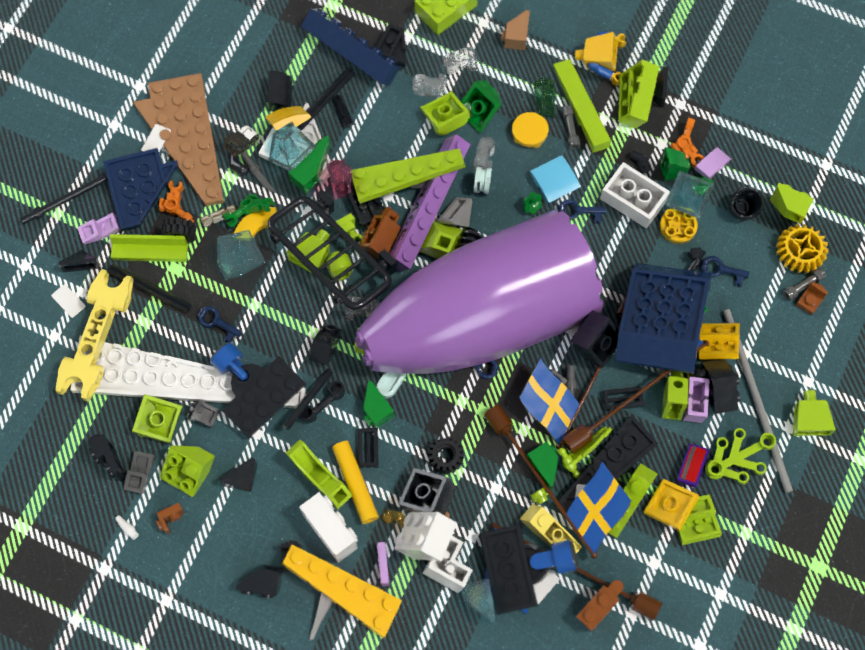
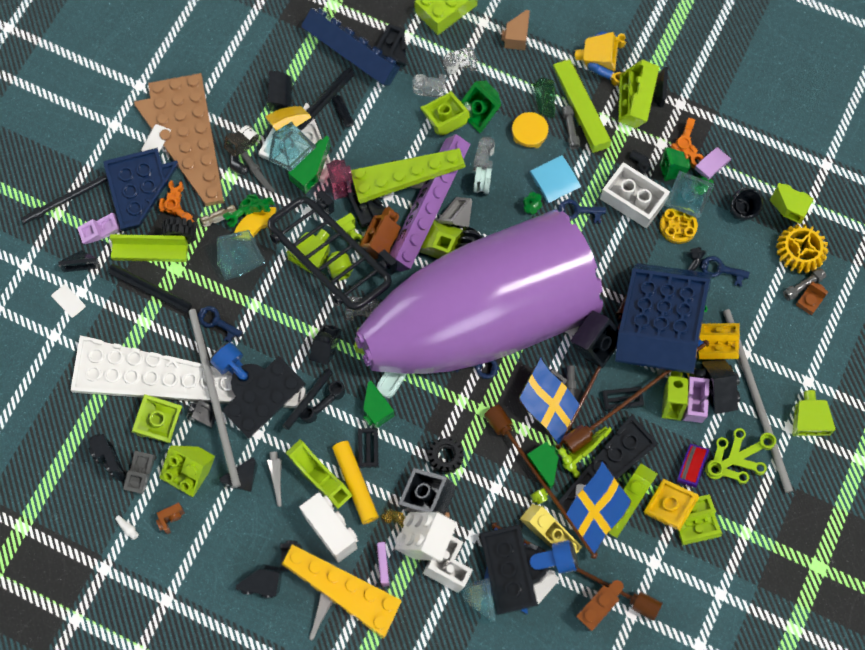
(84, 367): light yellow piece -> none
(214, 399): none -> light grey piece
(275, 469): none -> light grey piece

